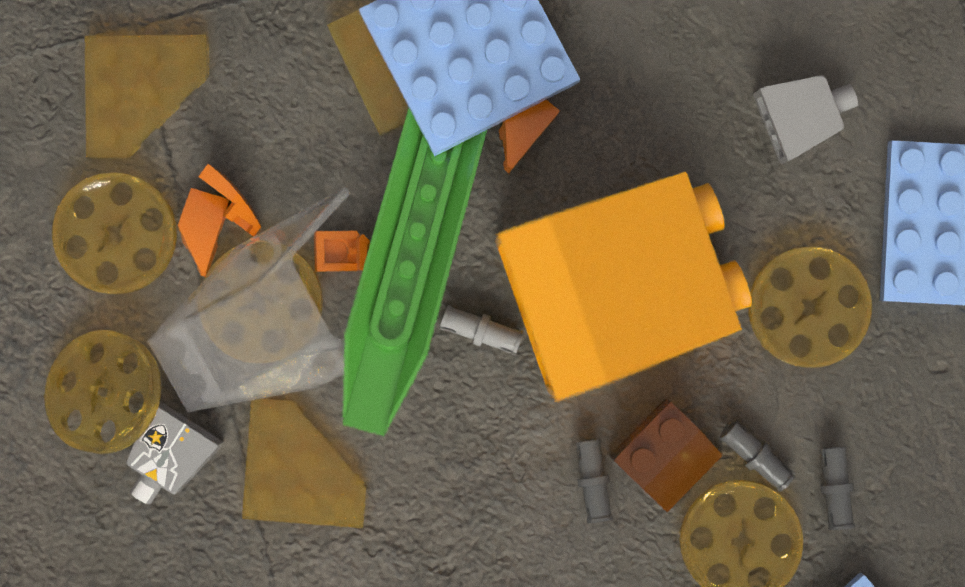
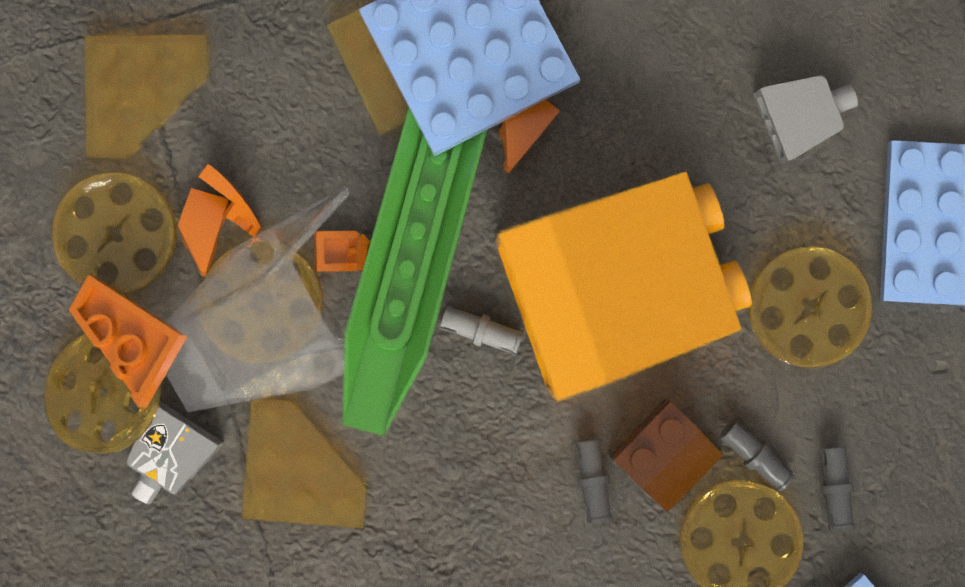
(128, 335): none -> orange wing

